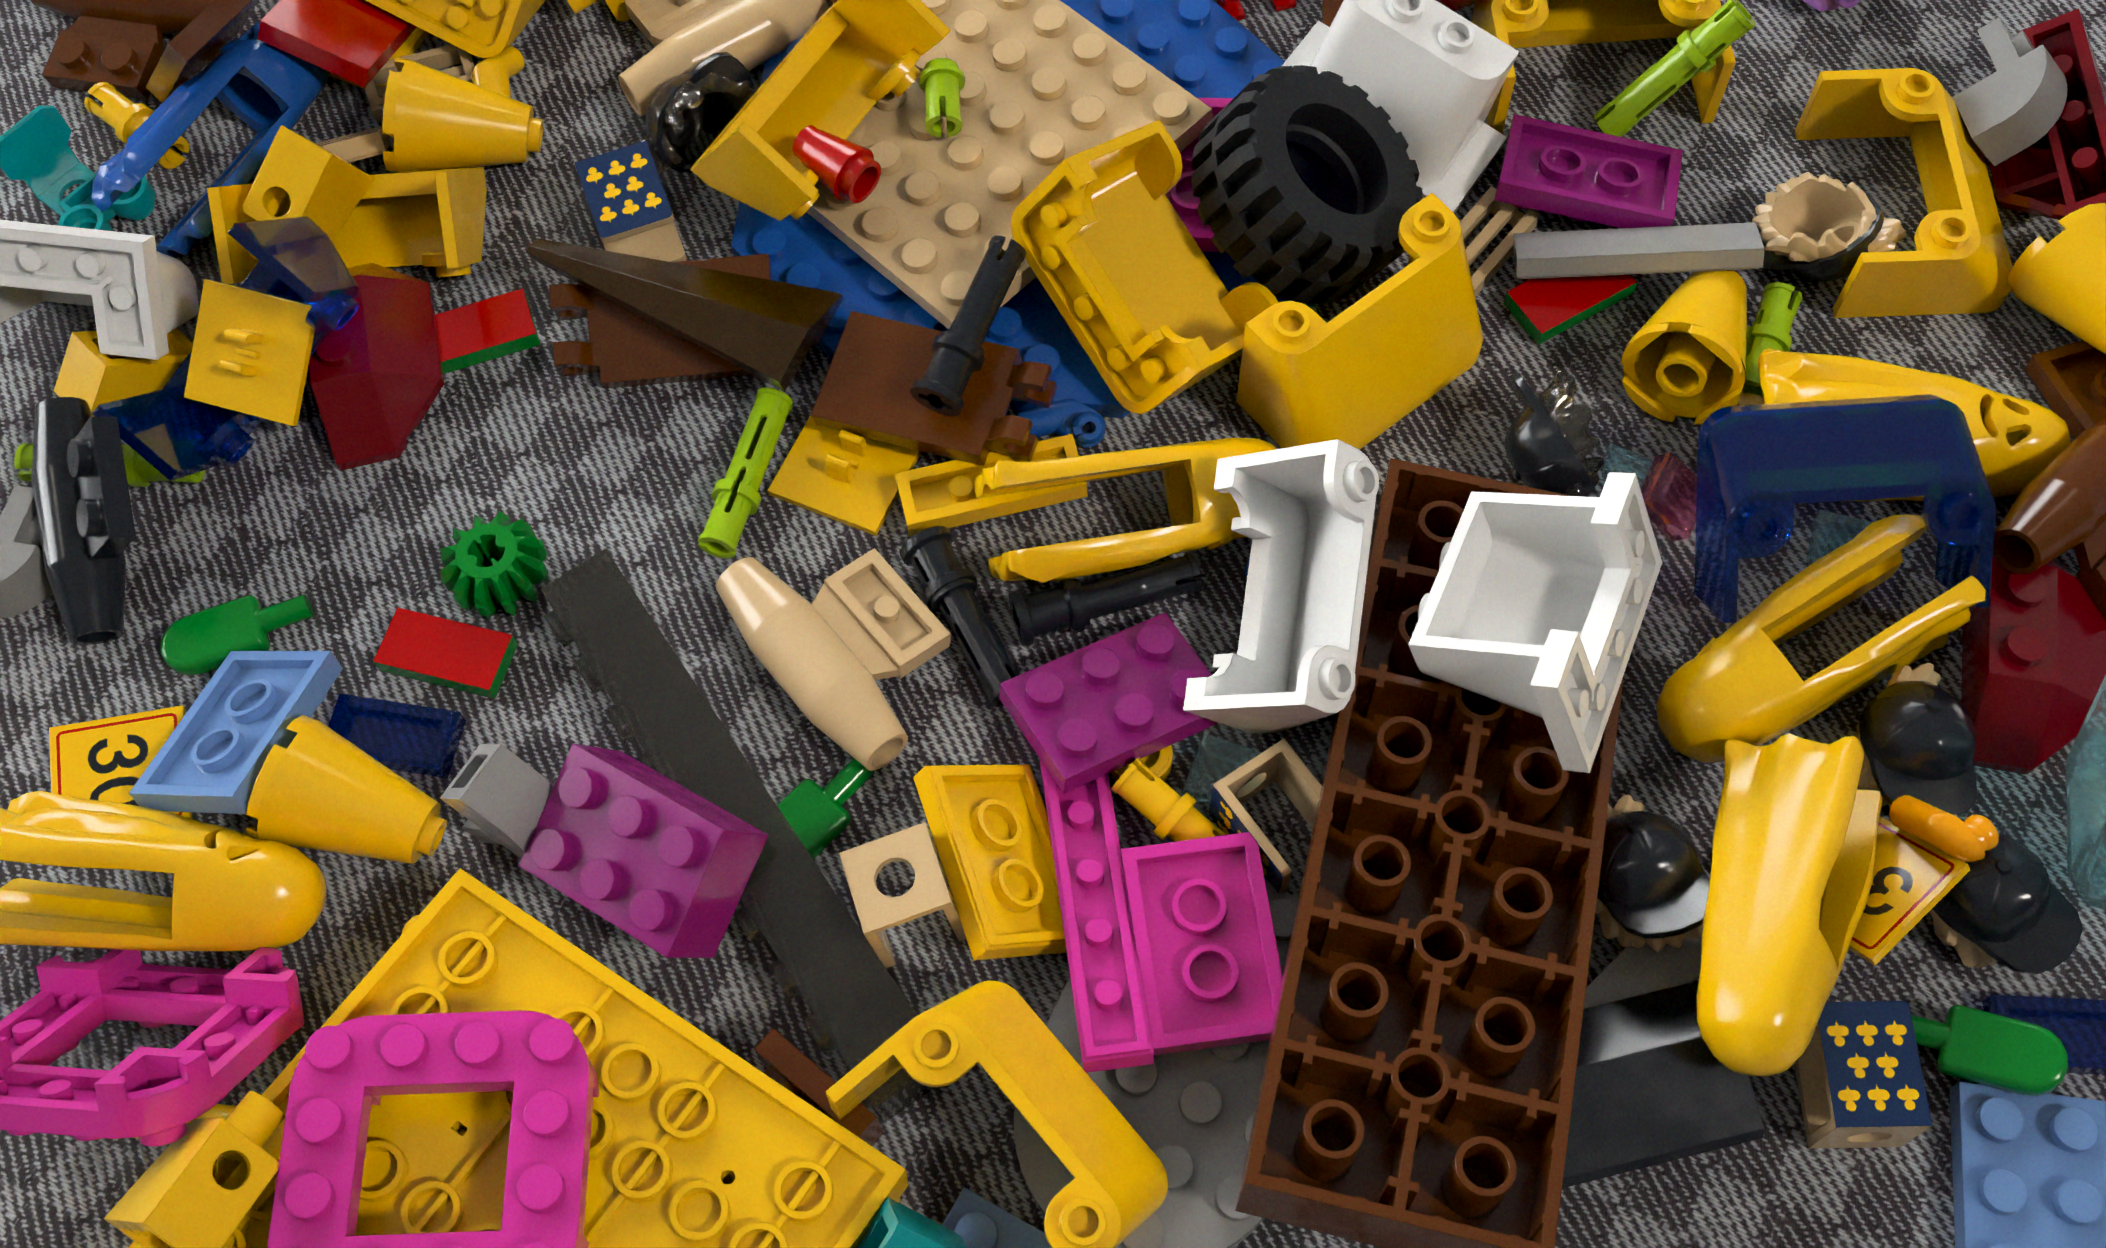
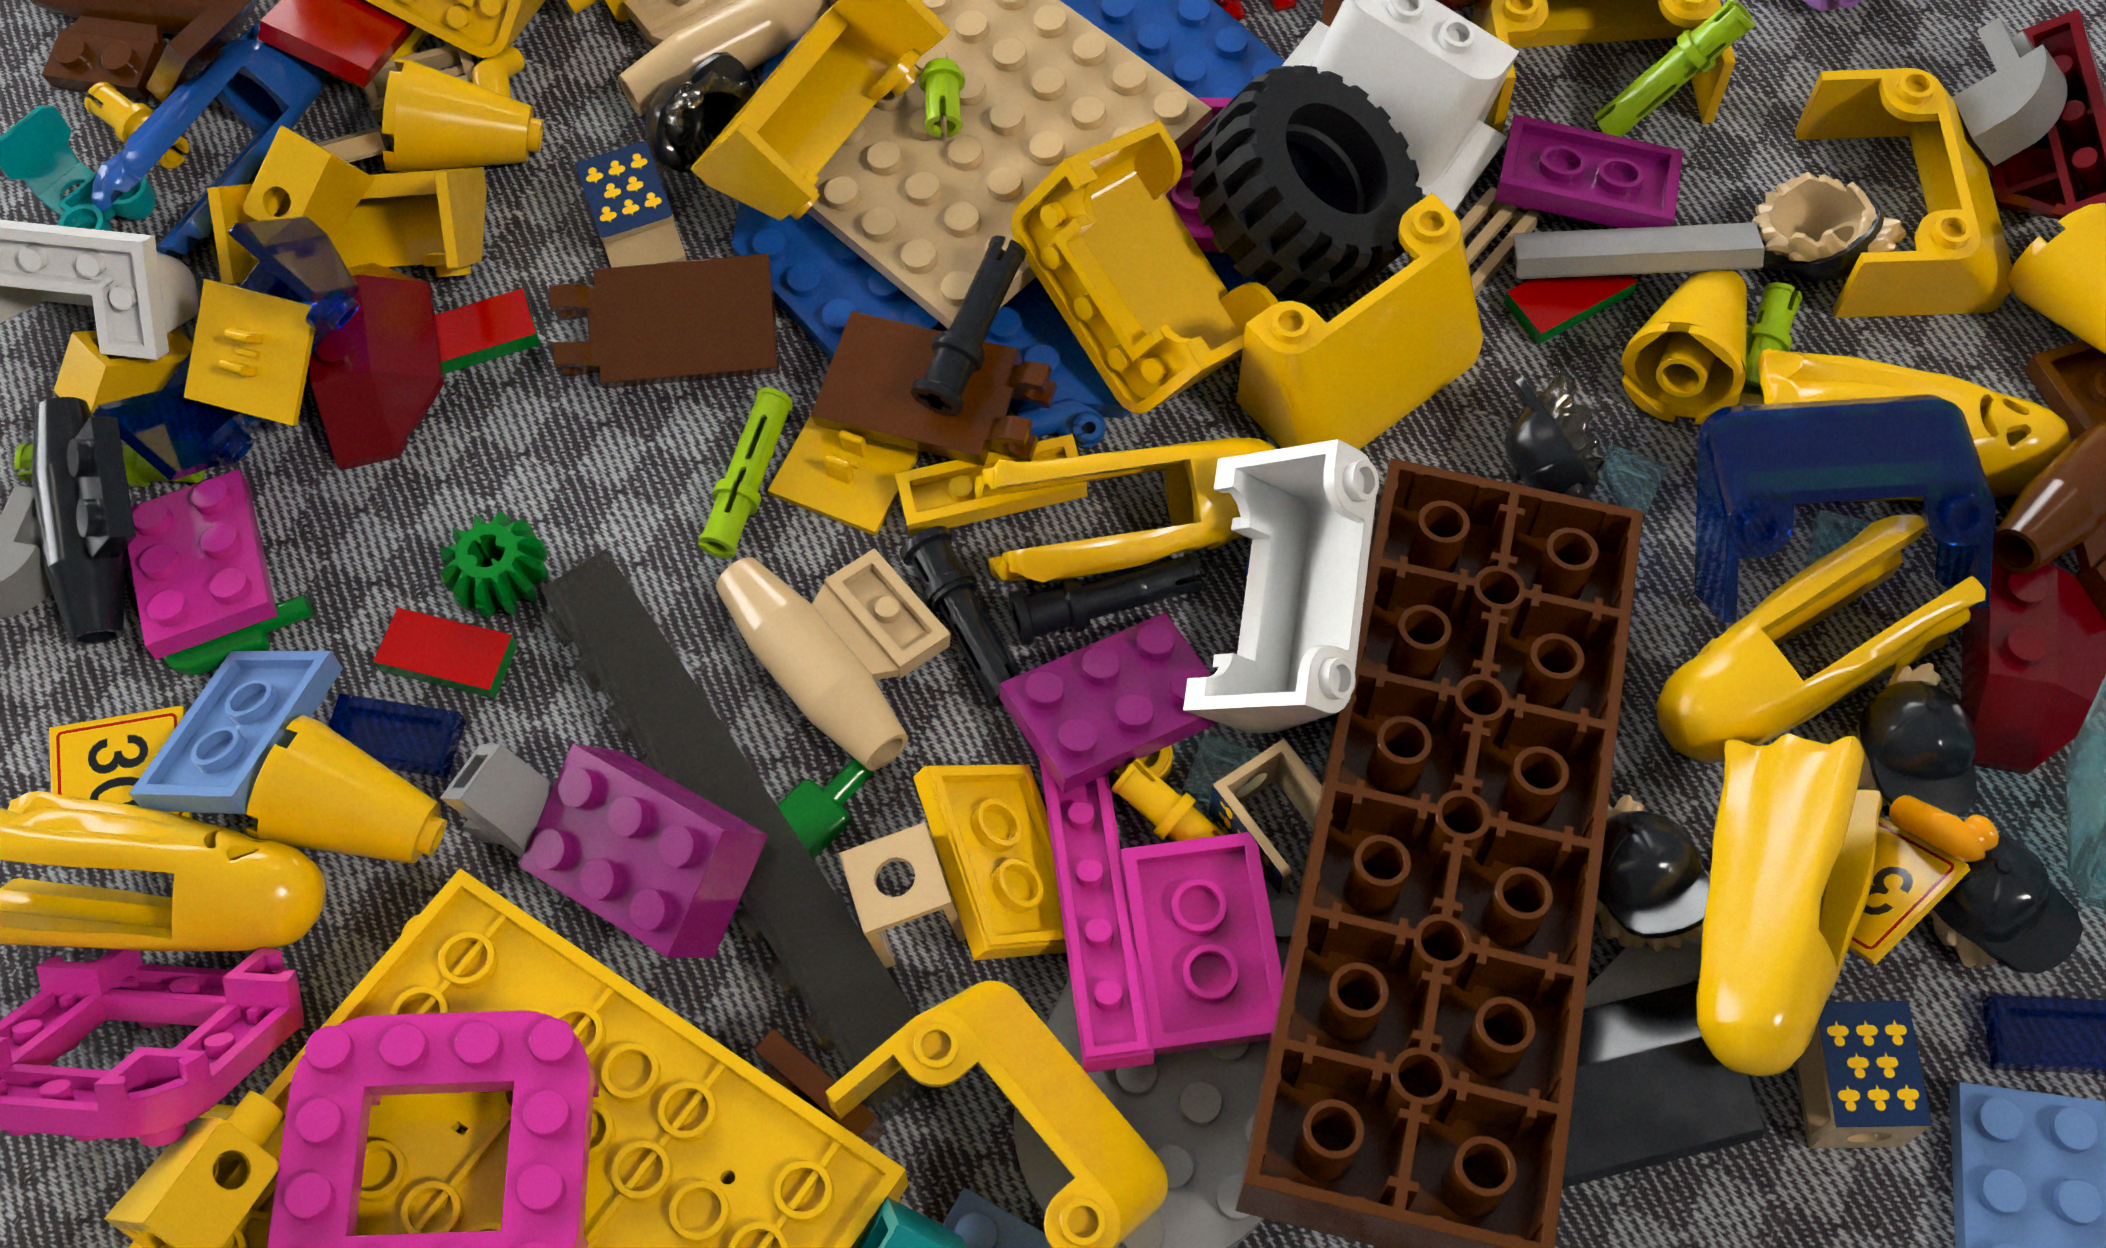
(199, 565): none -> dark pink plate
(737, 317): dark brown wedge -> none
(840, 164): red cone -> none
(1543, 606): white windscreen -> none
(1671, 496): clear pink tile -> none
(1995, 1050): green piece -> none

